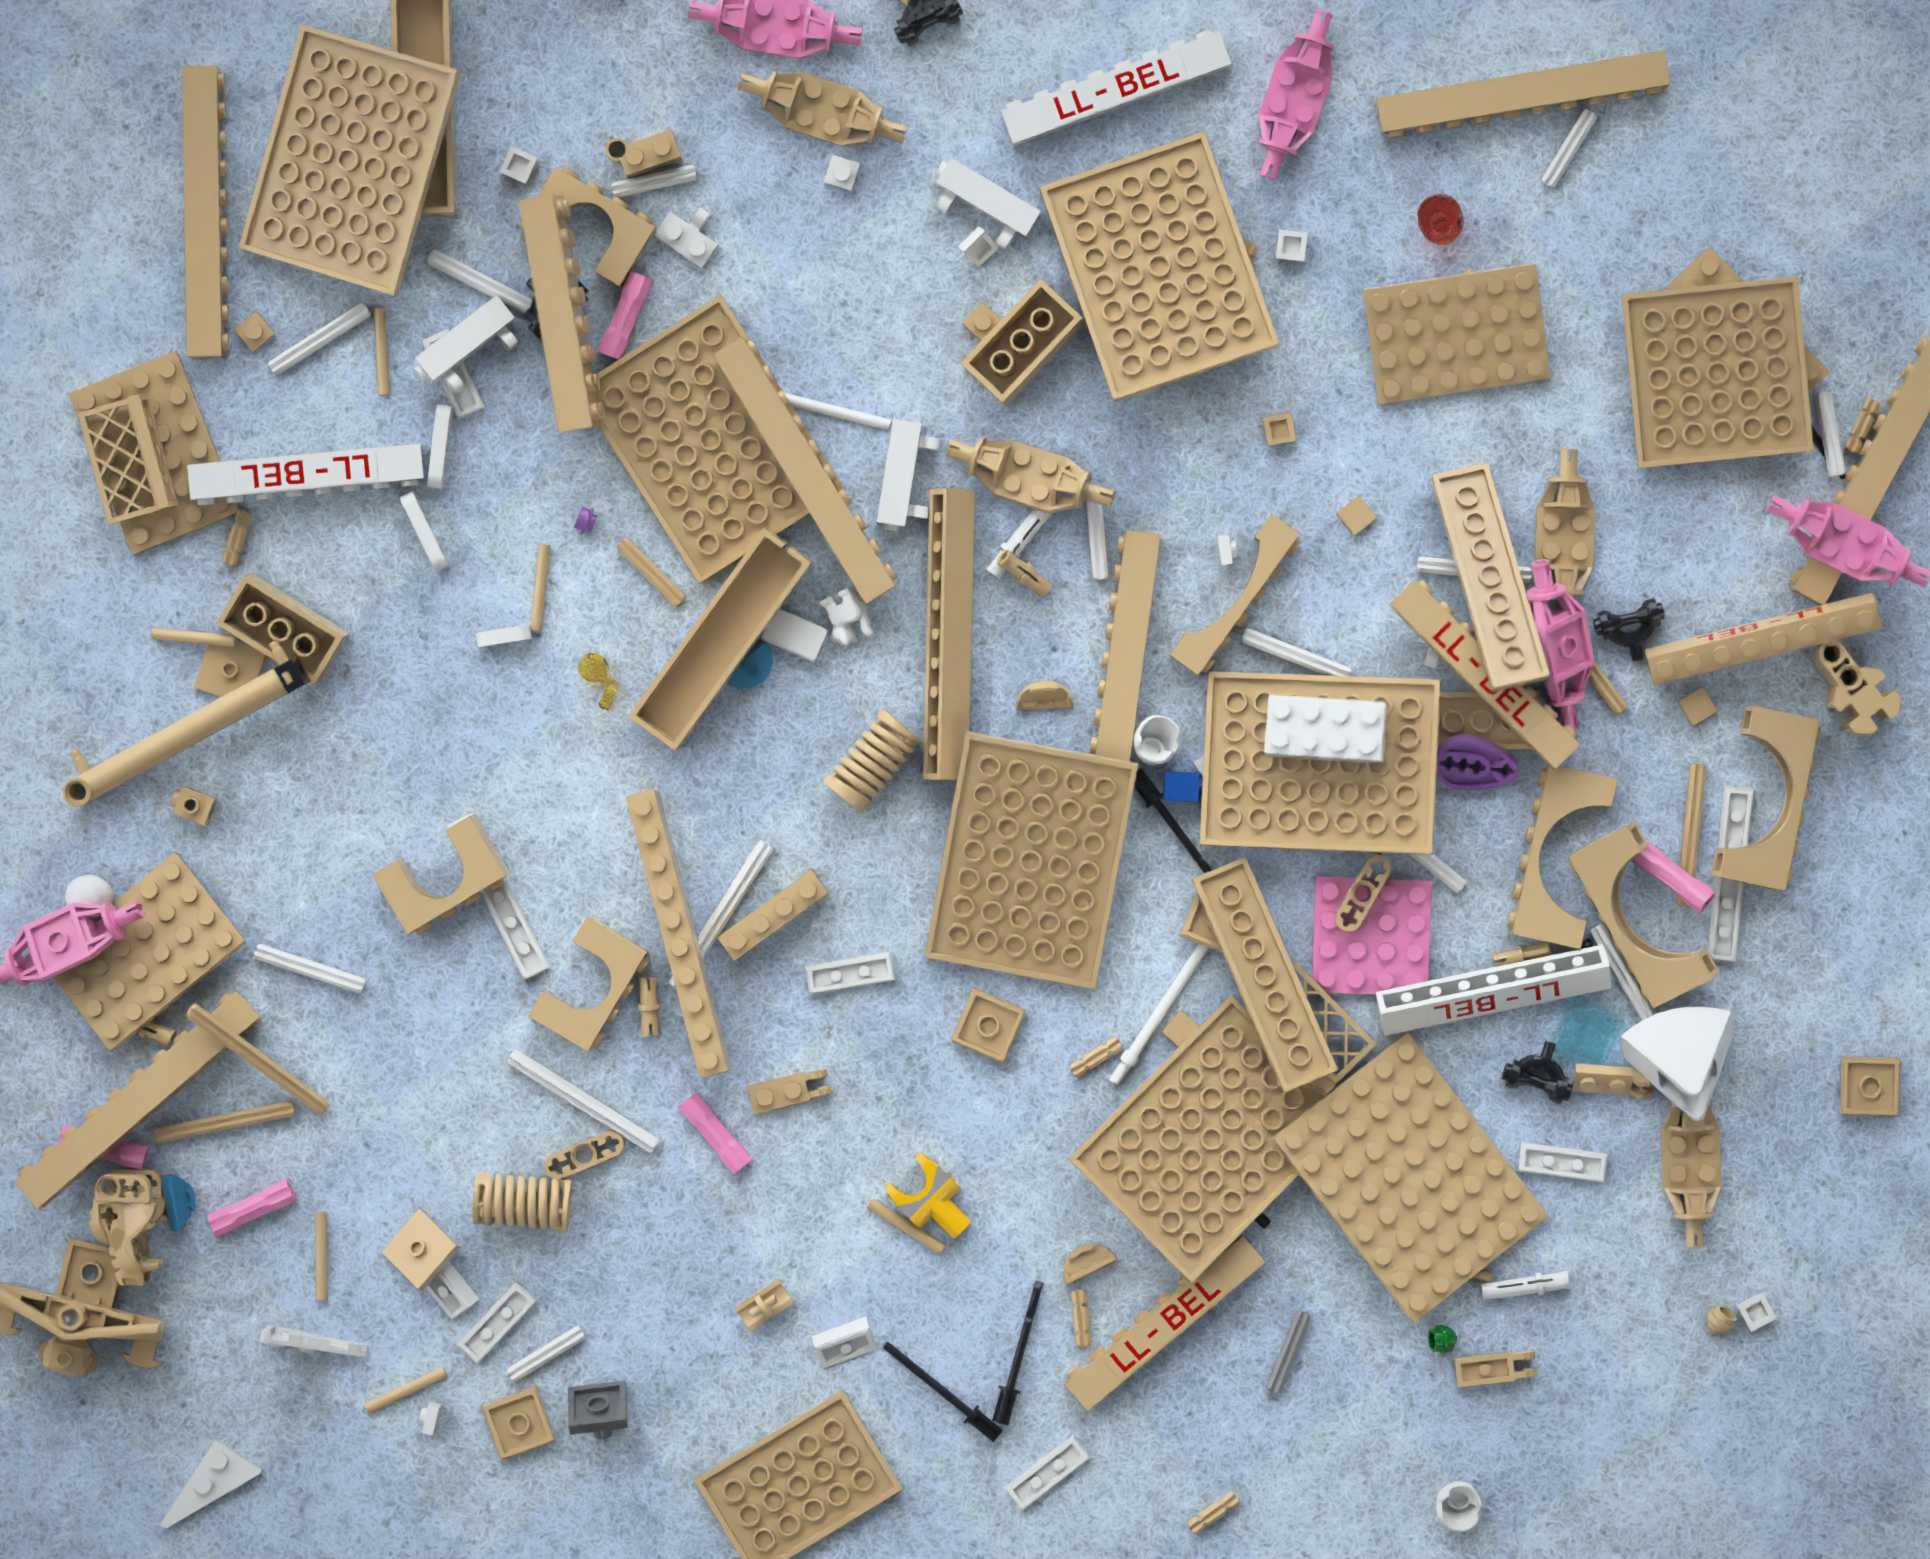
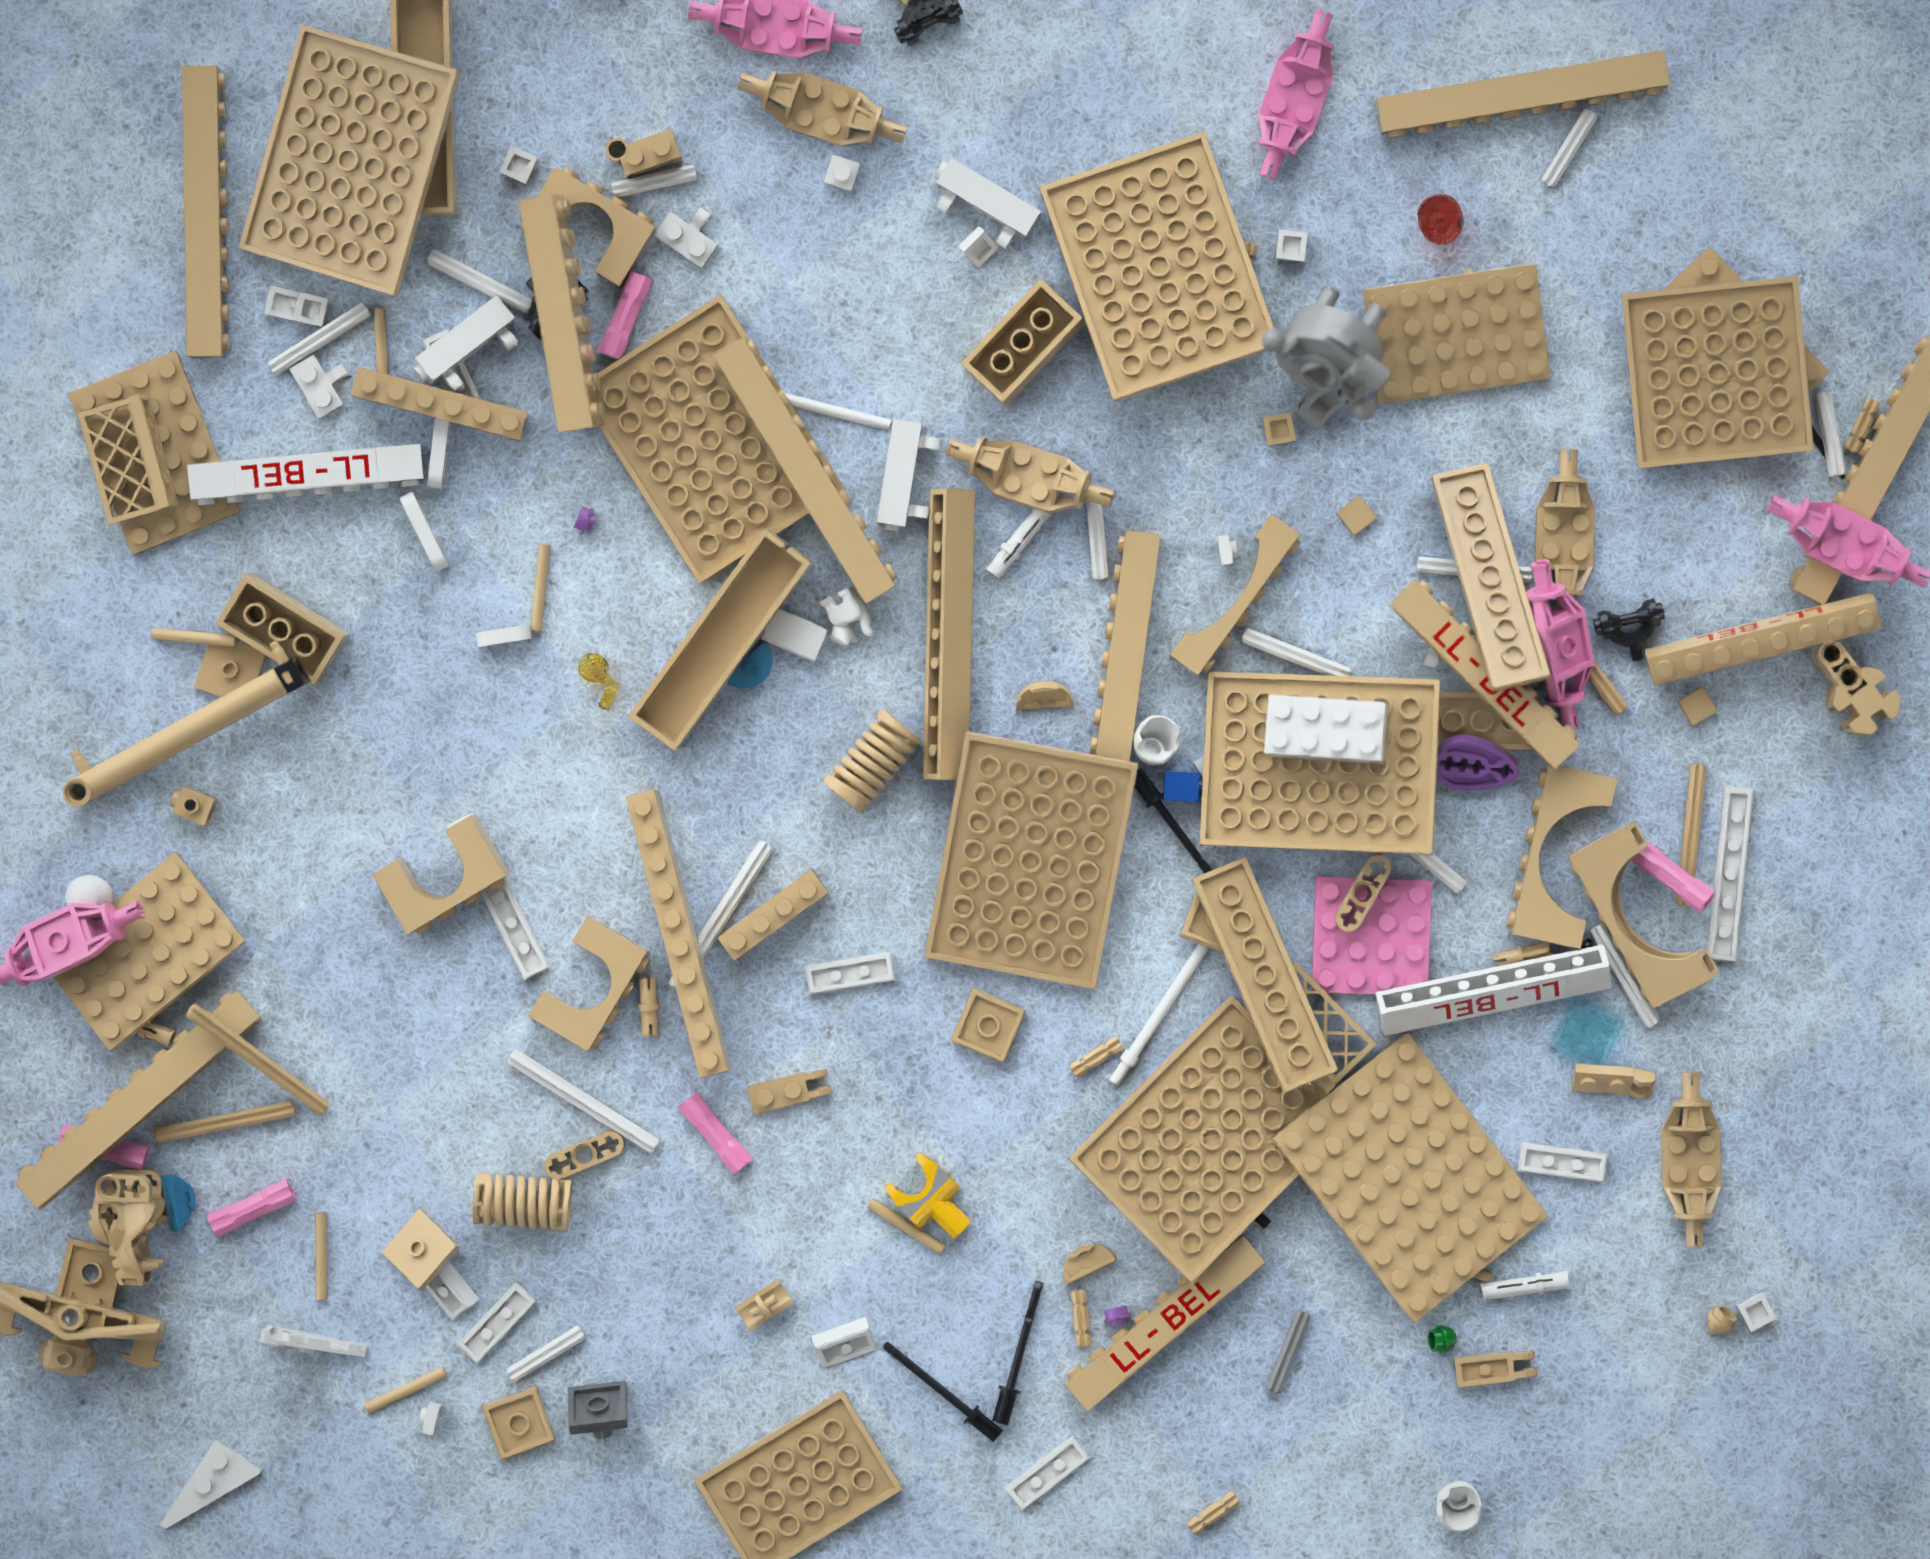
(237, 538): tan axle -> none
(254, 331): tan plate -> none
(295, 306): none -> white slope
(309, 968): white axle -> none
(318, 384): none -> white plate
(439, 404): none -> tan arch
(651, 572): tan axle -> none
(981, 321): tan plate -> none
(1024, 573): tan pin -> none
(1115, 88): white brick -> none
(1117, 1316): none -> medium lavender plate
(1180, 1028): tan tile -> none
(1332, 357): none -> light grey piece
(1518, 1074): black piece -> none
(1681, 1053): white piece -> none
(1792, 743): tan arch -> none
(1869, 1086): tan plate -> none

